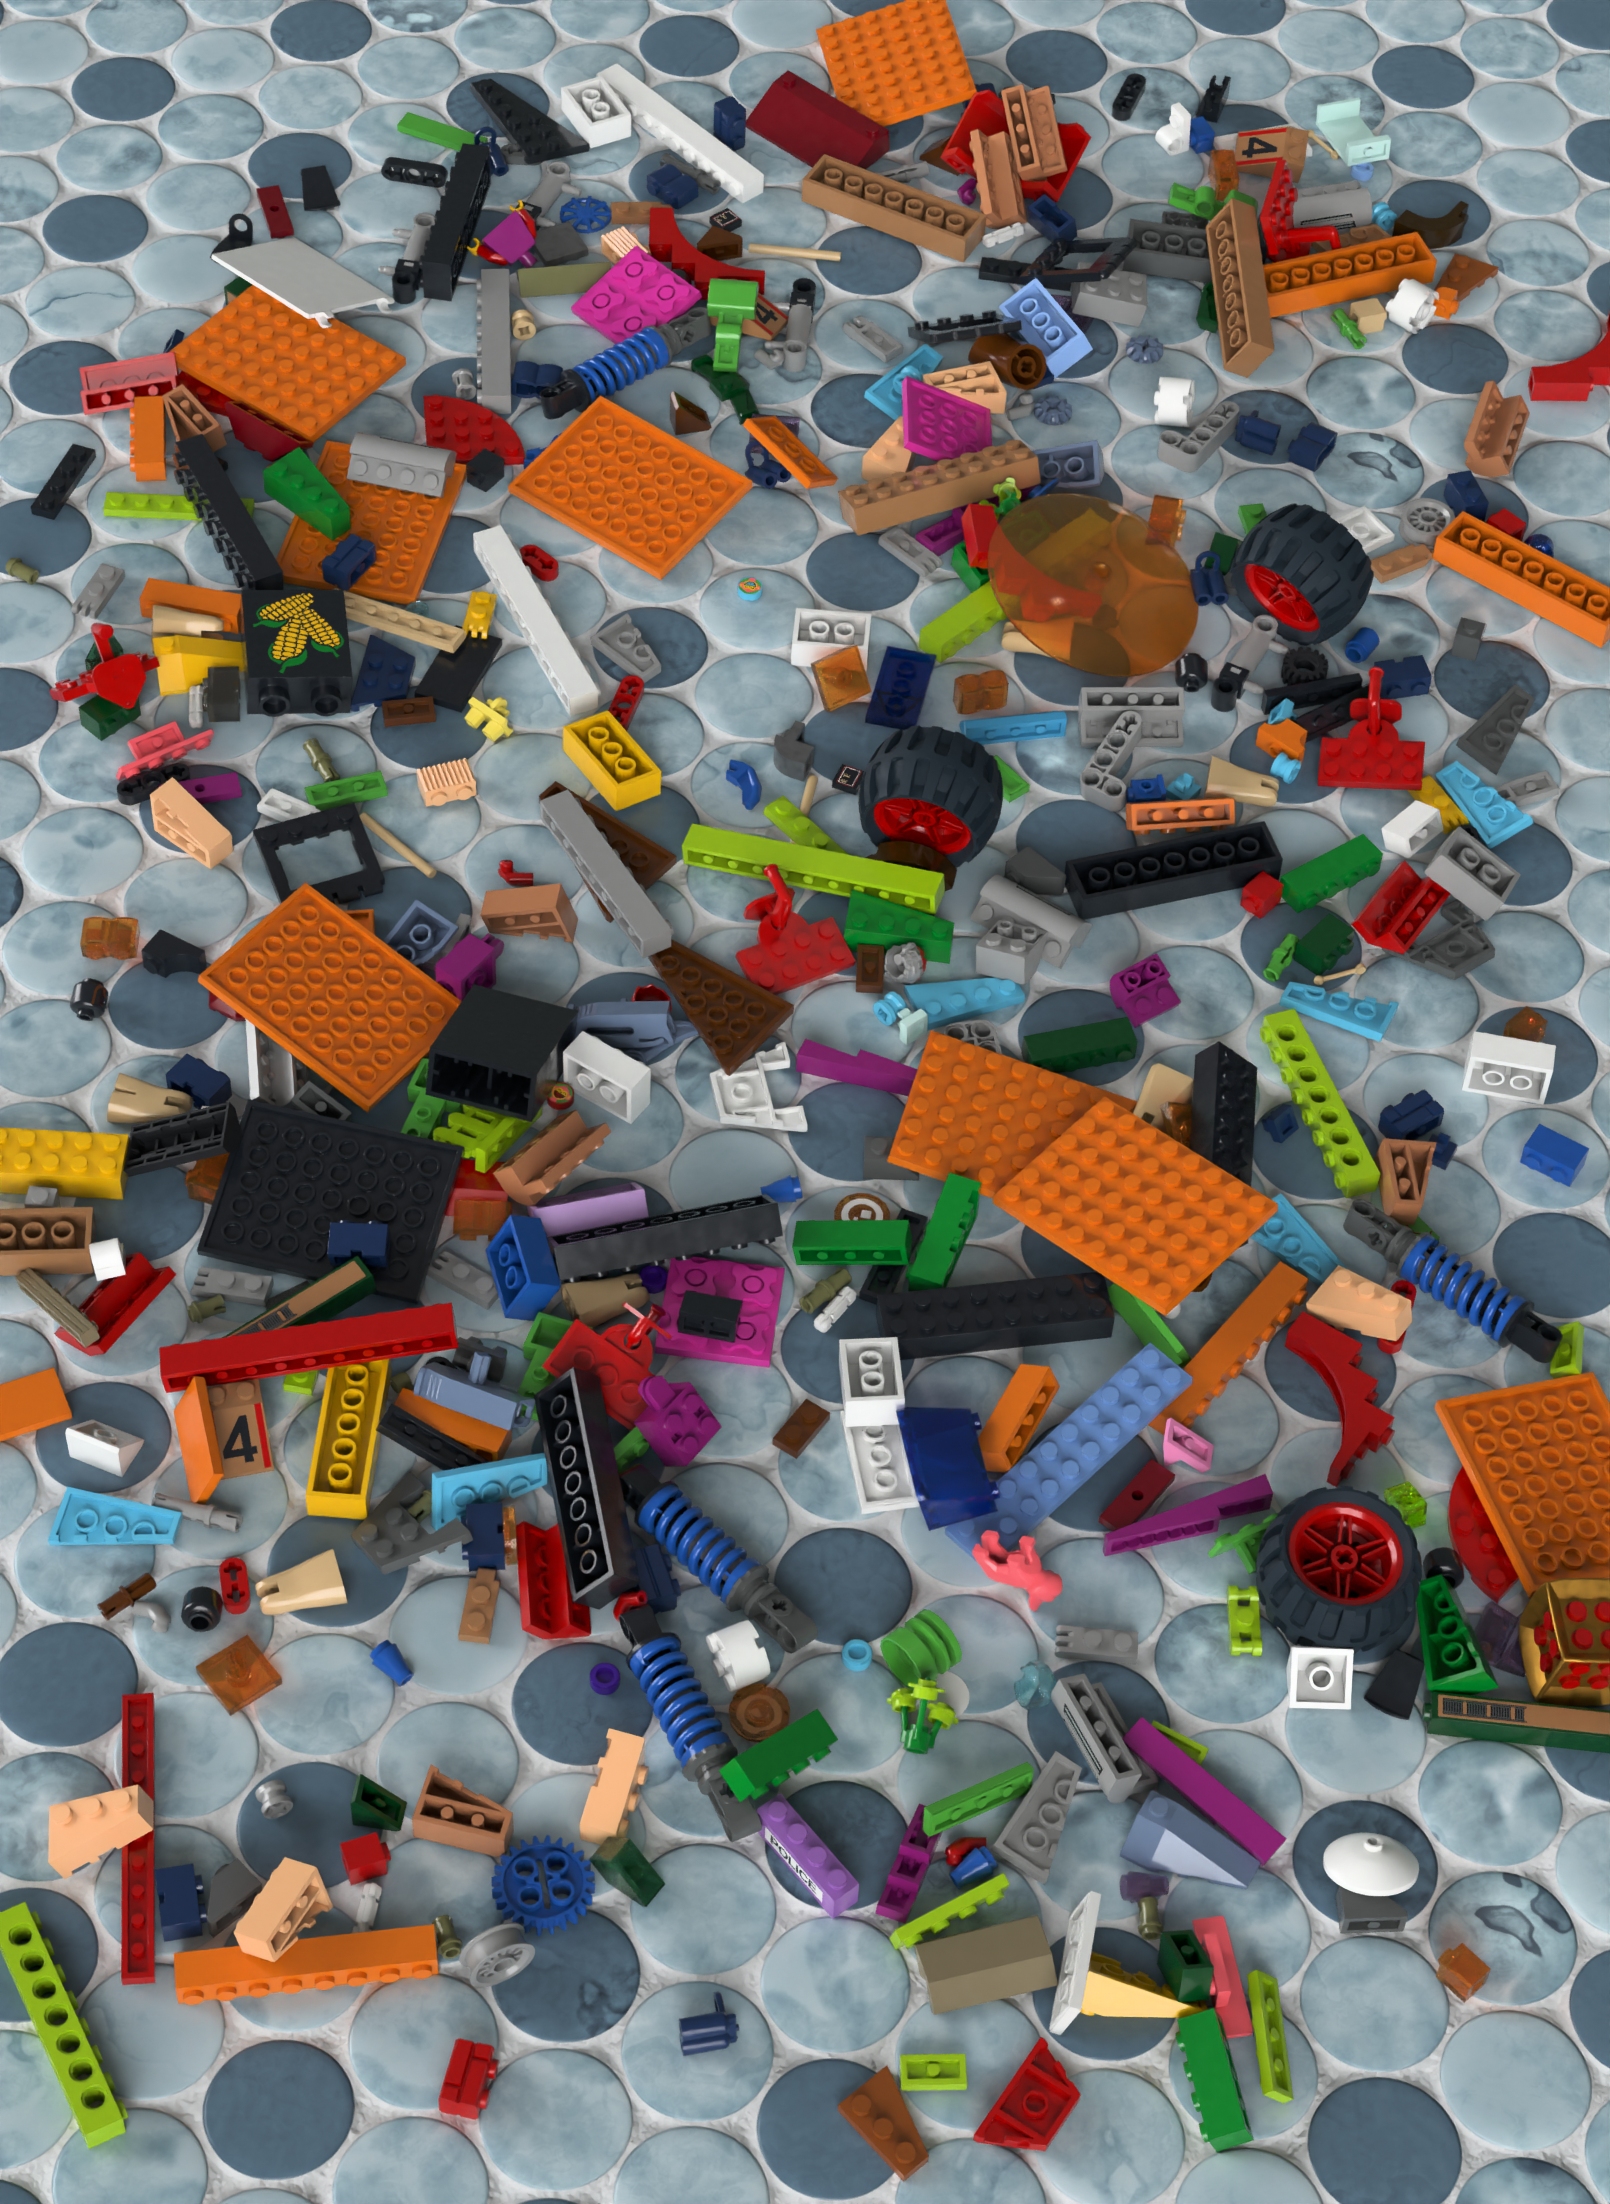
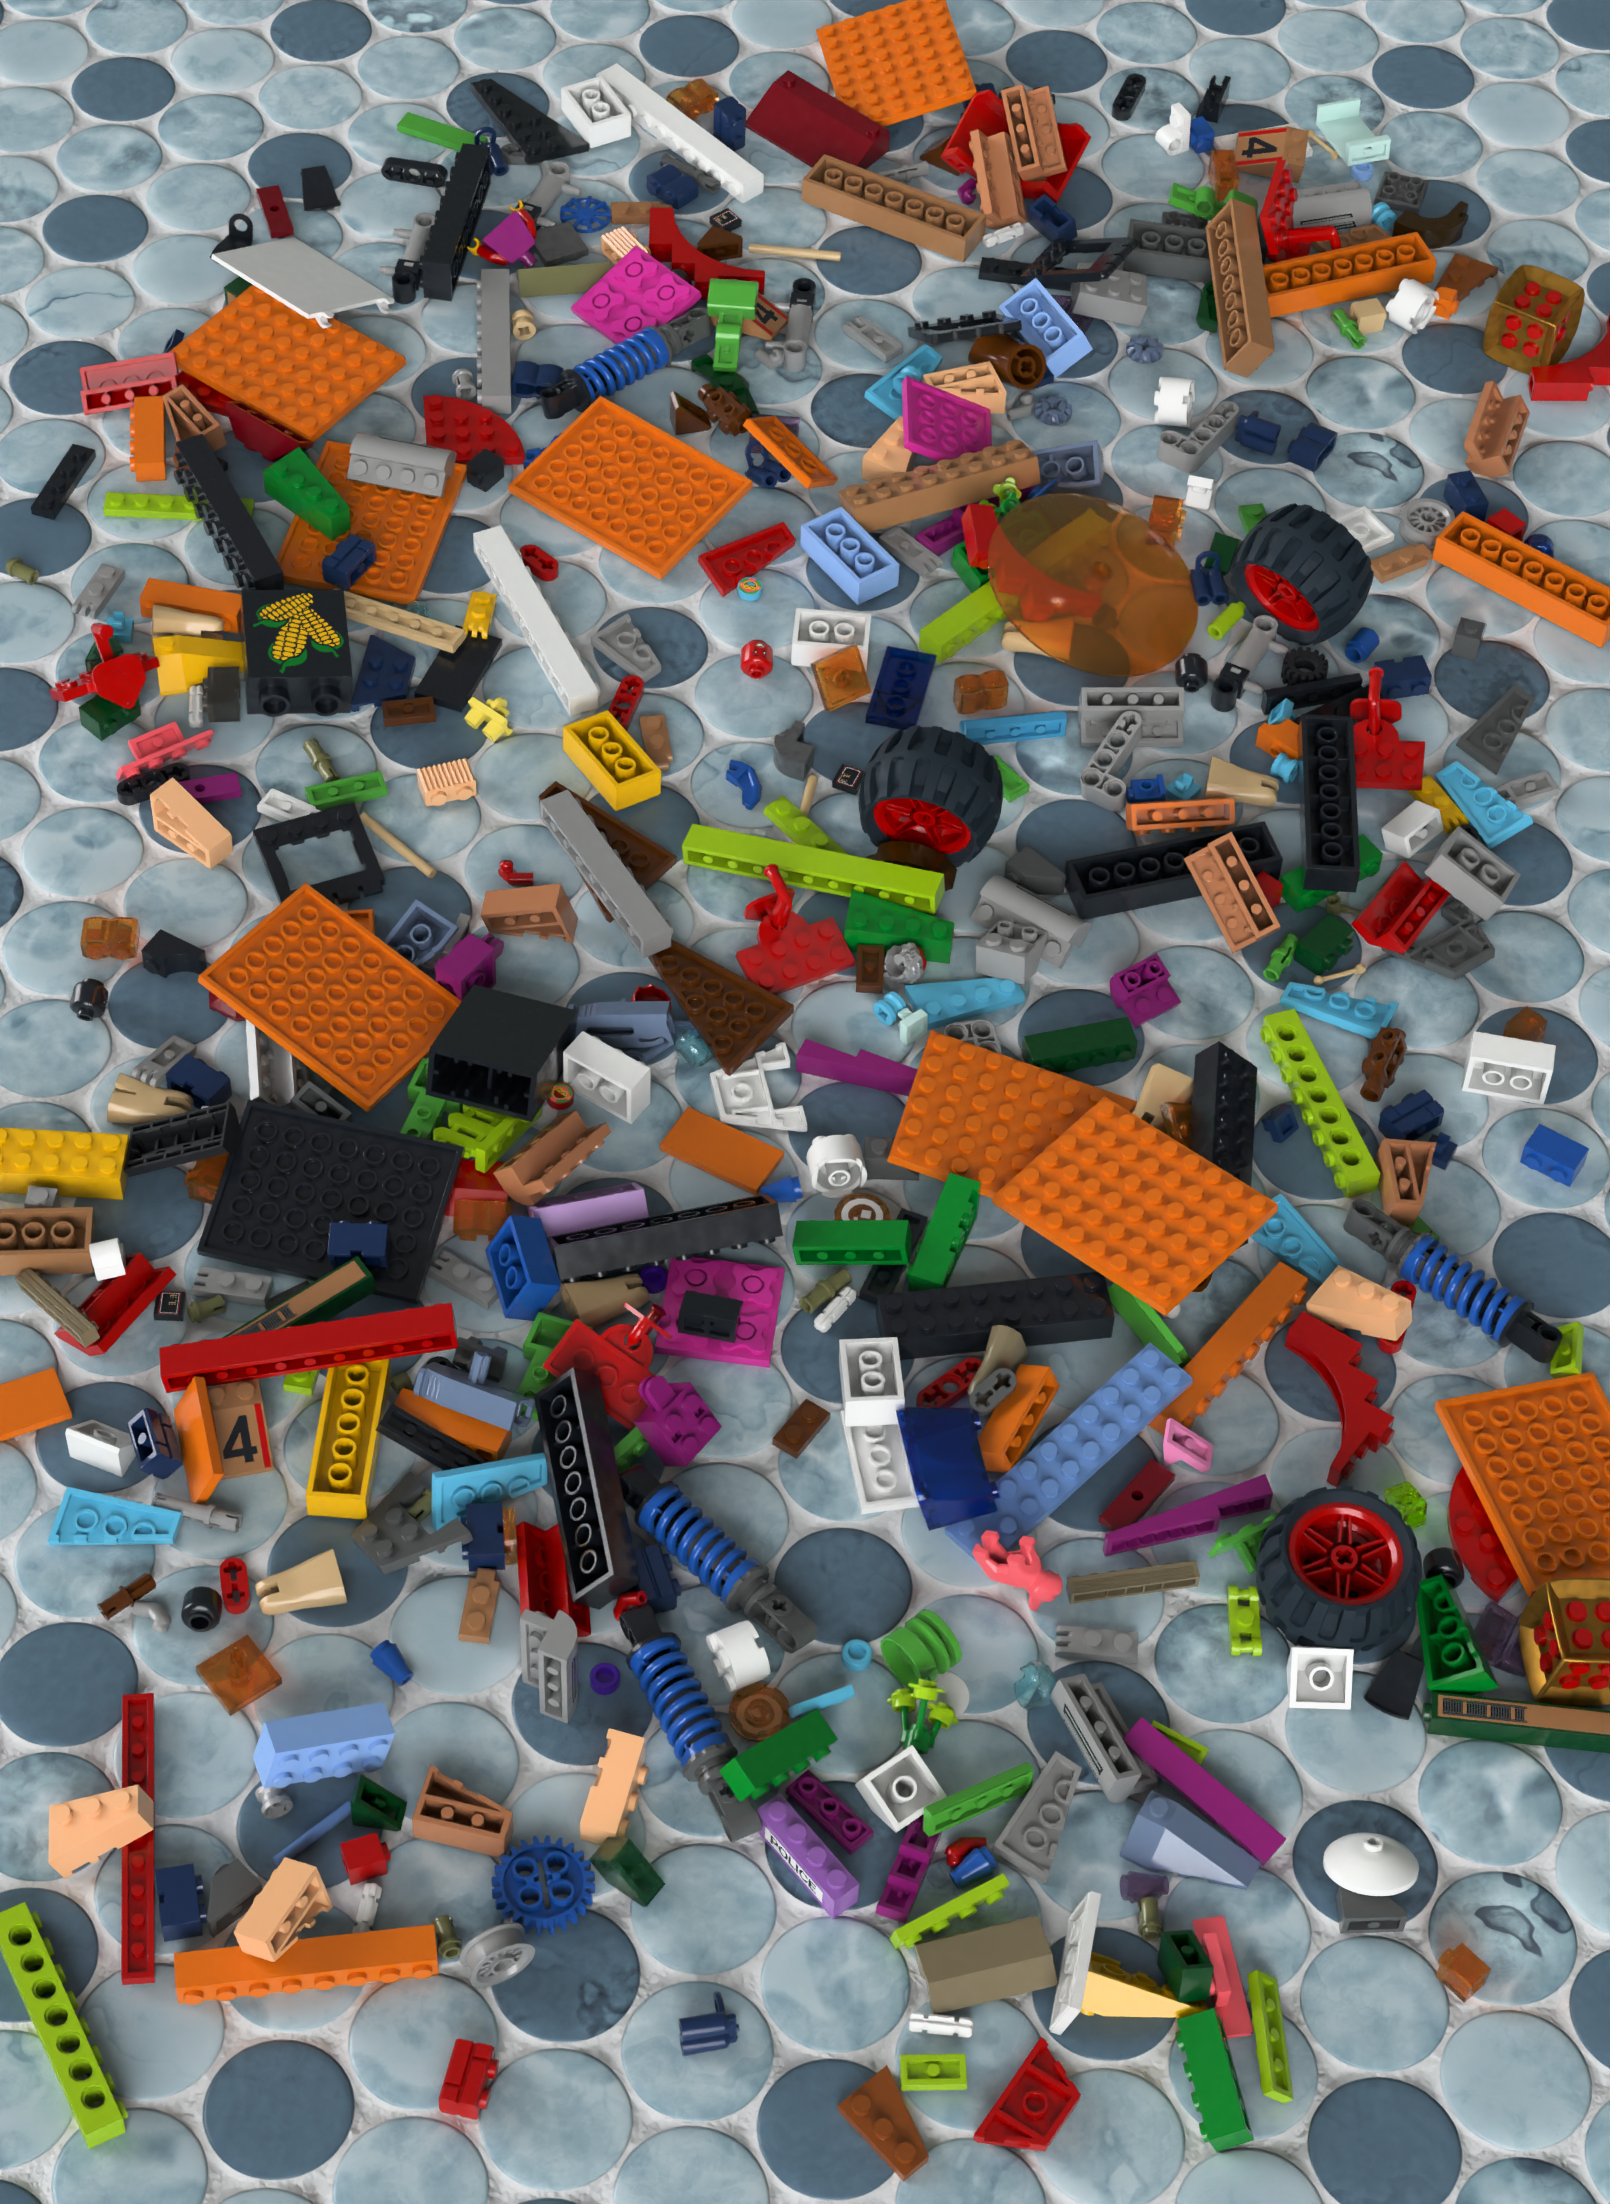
(121, 626): none -> medium azure tile
(155, 1443): none -> dark blue brick
(162, 1060): none -> light grey hinge
(170, 1306): none -> black tile
(314, 1833): none -> medium blue bar
(323, 1745): none -> light blue brick
(551, 1661): none -> light grey brick
(656, 740): none -> medium nougat hinge
(691, 1049): none -> clear light blue hair
(694, 98): none -> clear orange brick
(722, 1151): none -> orange tile
(725, 409): none -> reddish brown brick
(745, 557): none -> red wing
(756, 659): none -> red head
(821, 1702): none -> medium azure tile
(836, 1165): none -> white brick
(840, 1823): none -> magenta tile
(849, 555): none -> light blue brick
(900, 1789): none -> white slope
(940, 2024): none -> white axle
(955, 1376): none -> red beam
(996, 1397): none -> dark grey beam
(1003, 1350): none -> dark tan piece
(1132, 1582): none -> dark tan piece
(1199, 492): none -> white slope
(1226, 620): none -> lime cylinder
(1232, 893): none -> nougat brick
(1328, 803): none -> black brick
(1334, 906): none -> olive hand
(1382, 1062): none -> reddish brown brick
(1401, 192): none -> flat silver tile
(1533, 319): none -> pearl gold piece

